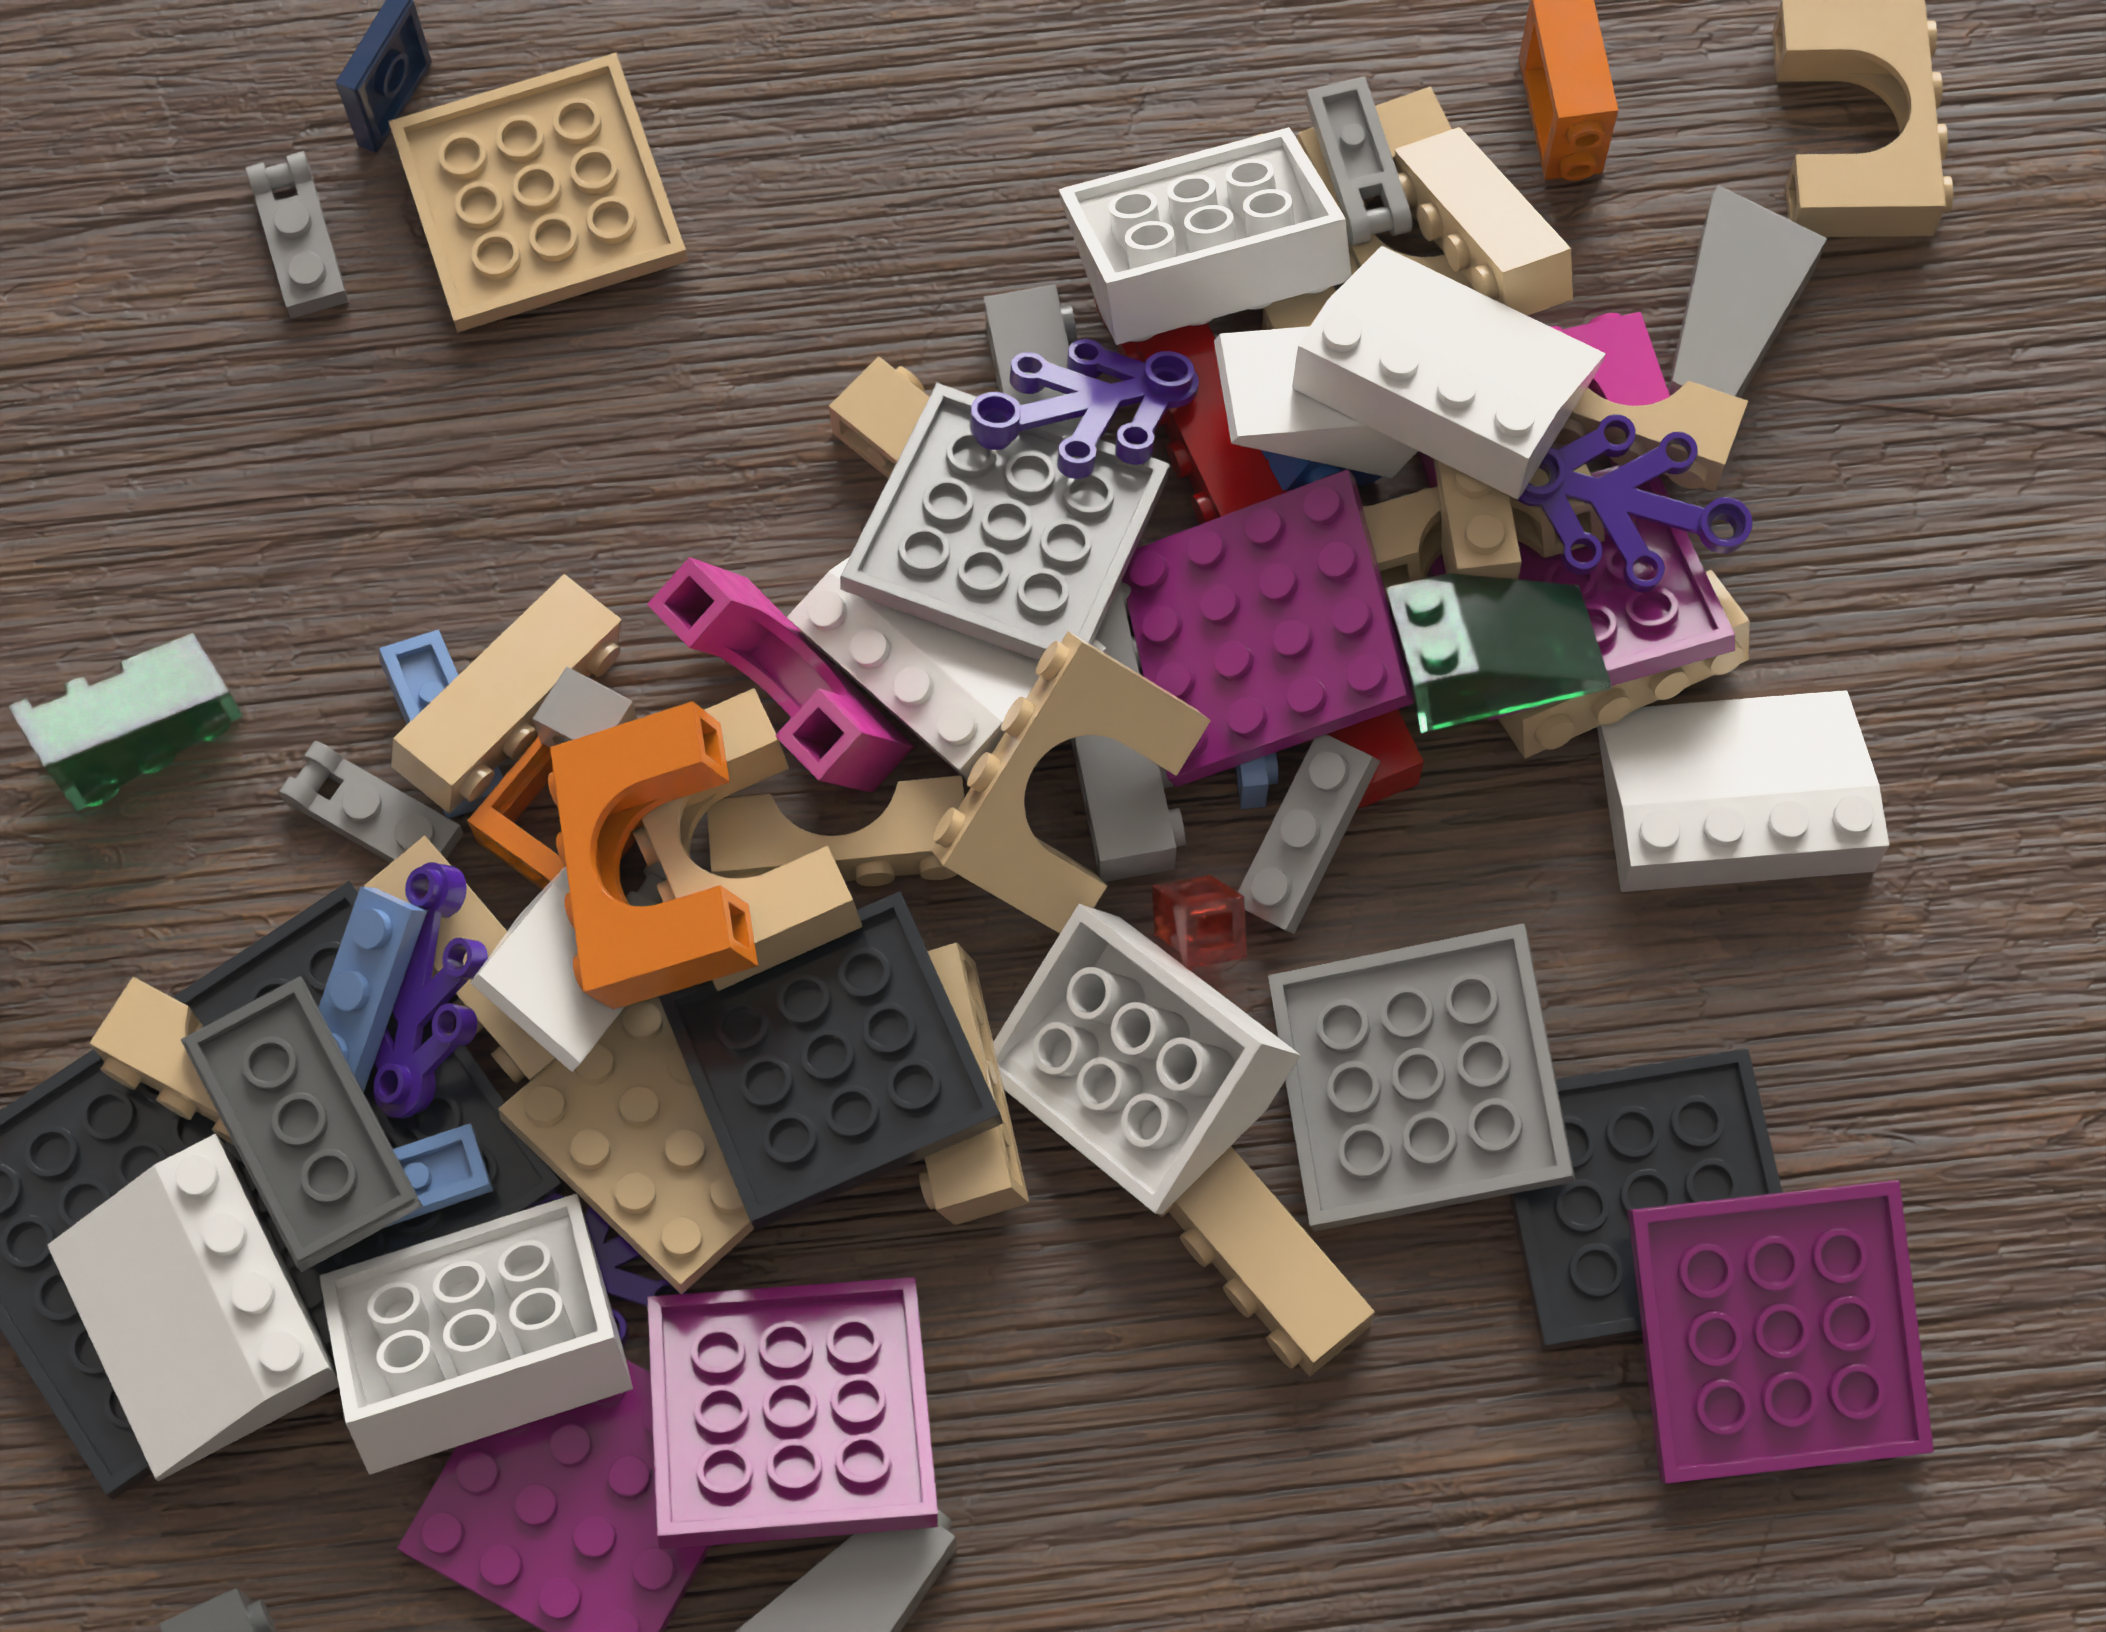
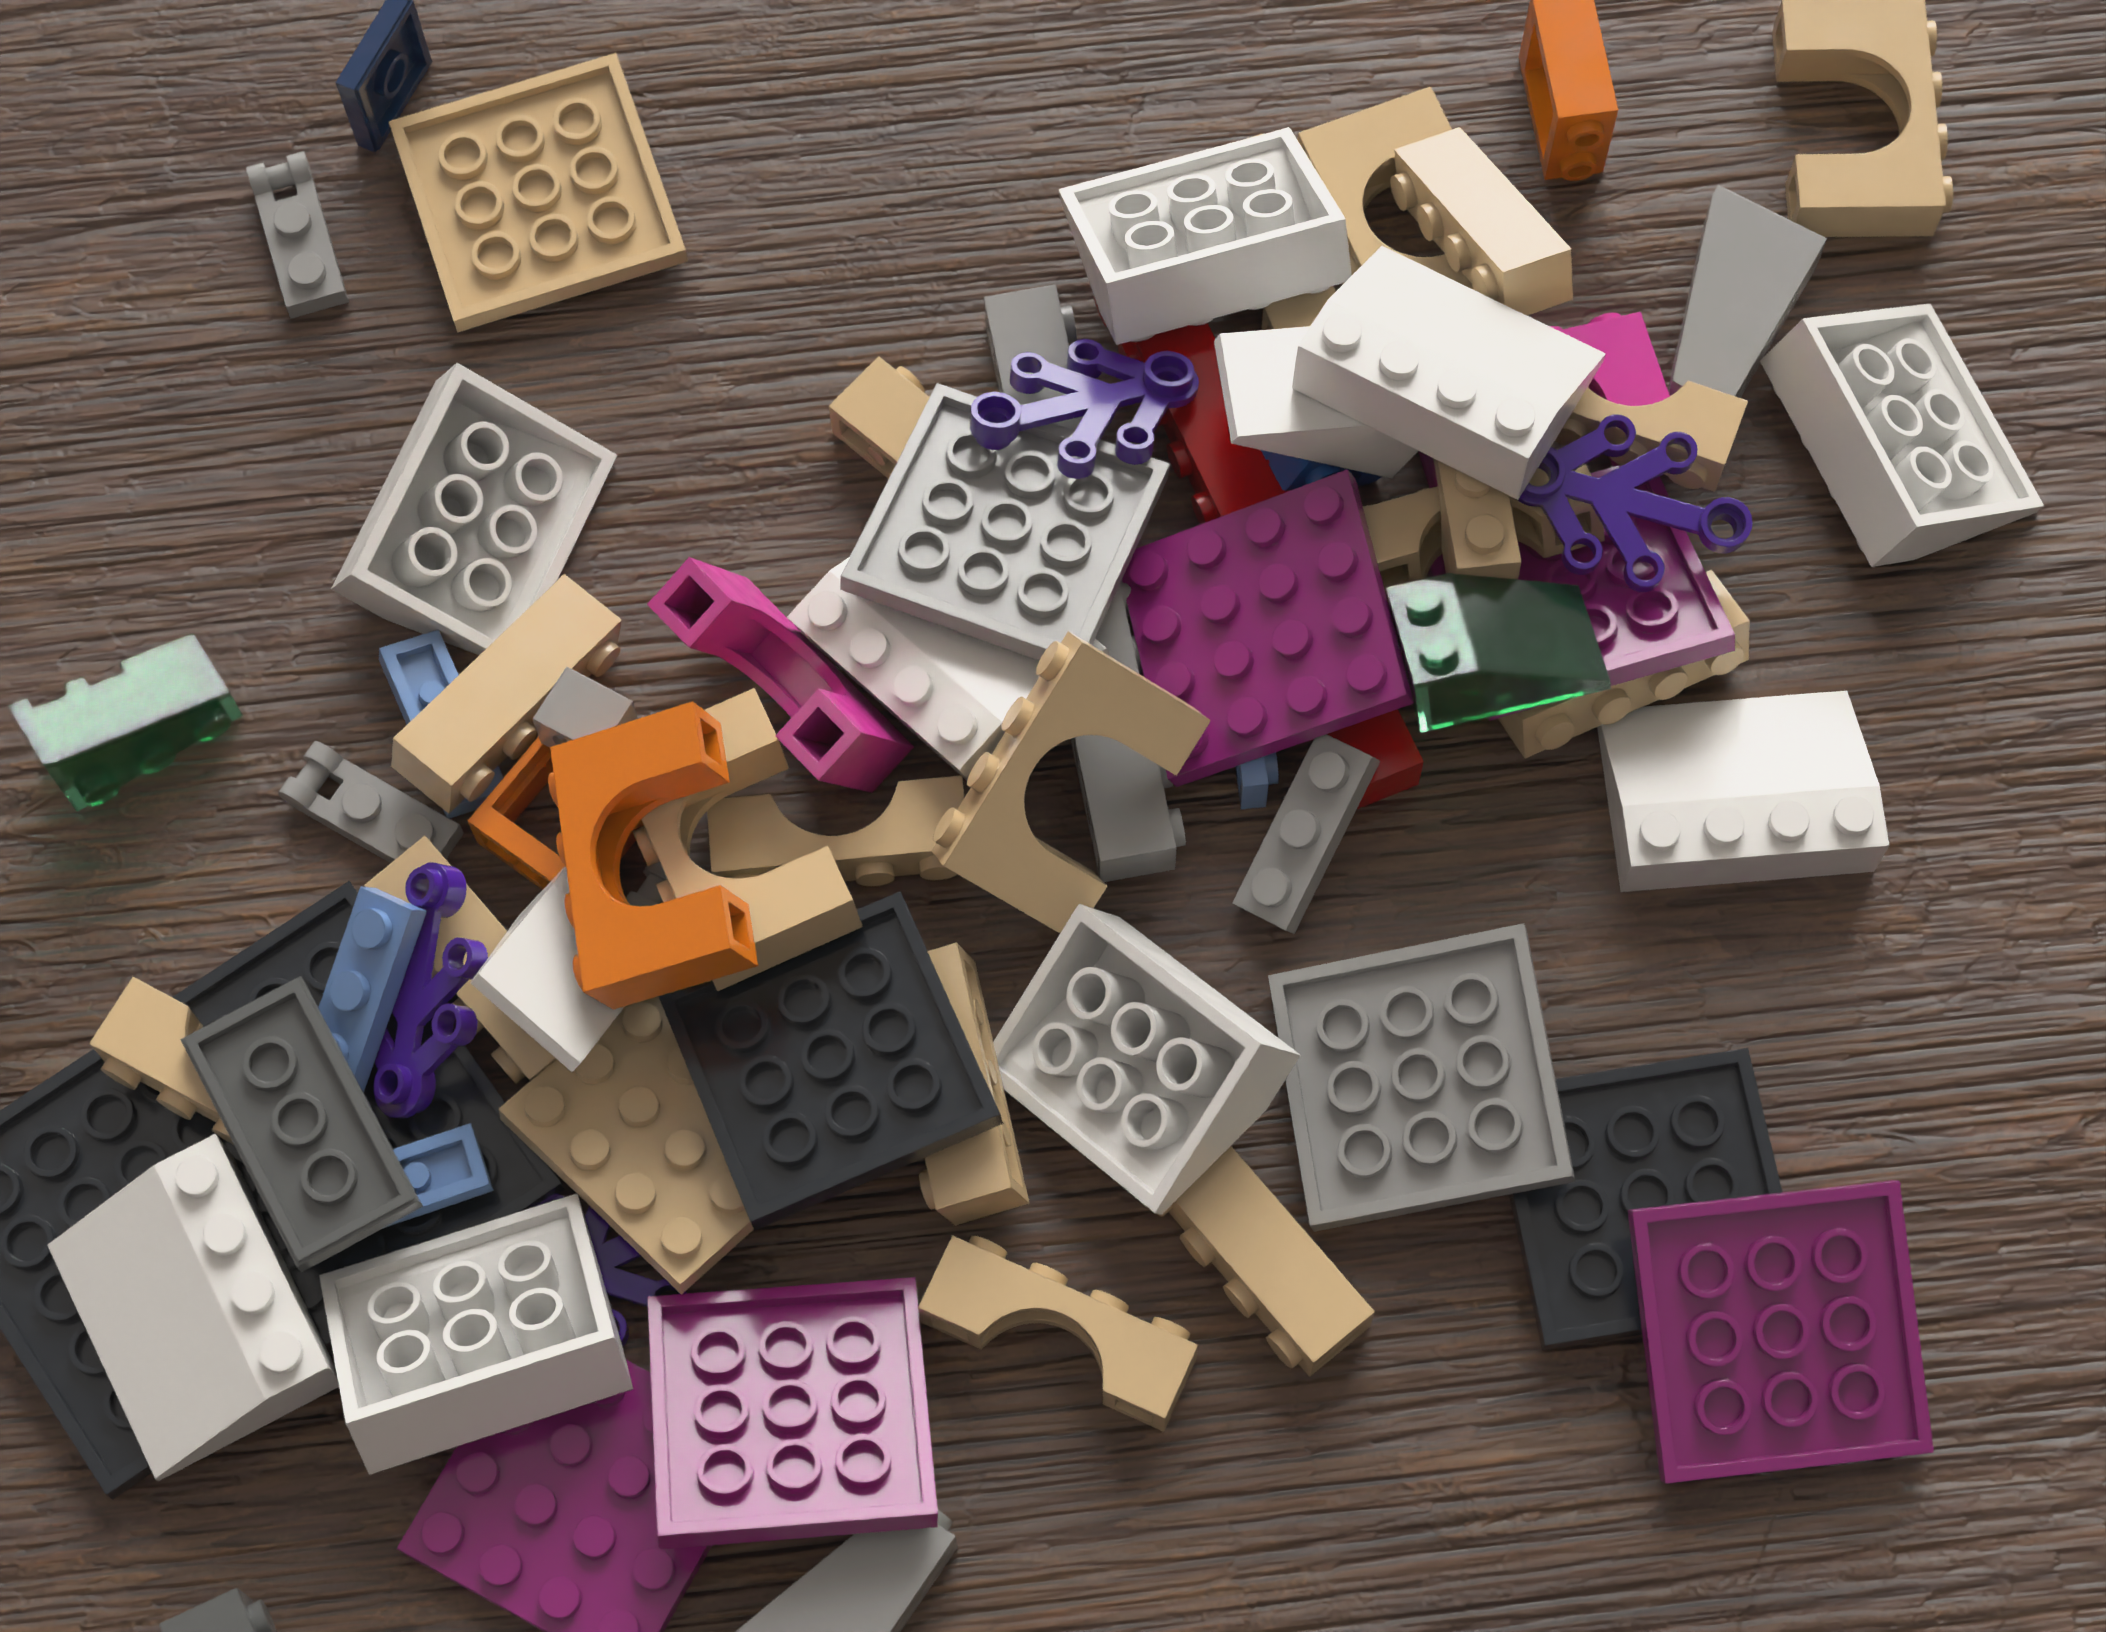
(473, 514): none -> white slope
(984, 1294): none -> tan arch
(1200, 920): clear red brick -> none
(1358, 159): light grey plate -> none
(1898, 431): none -> white slope

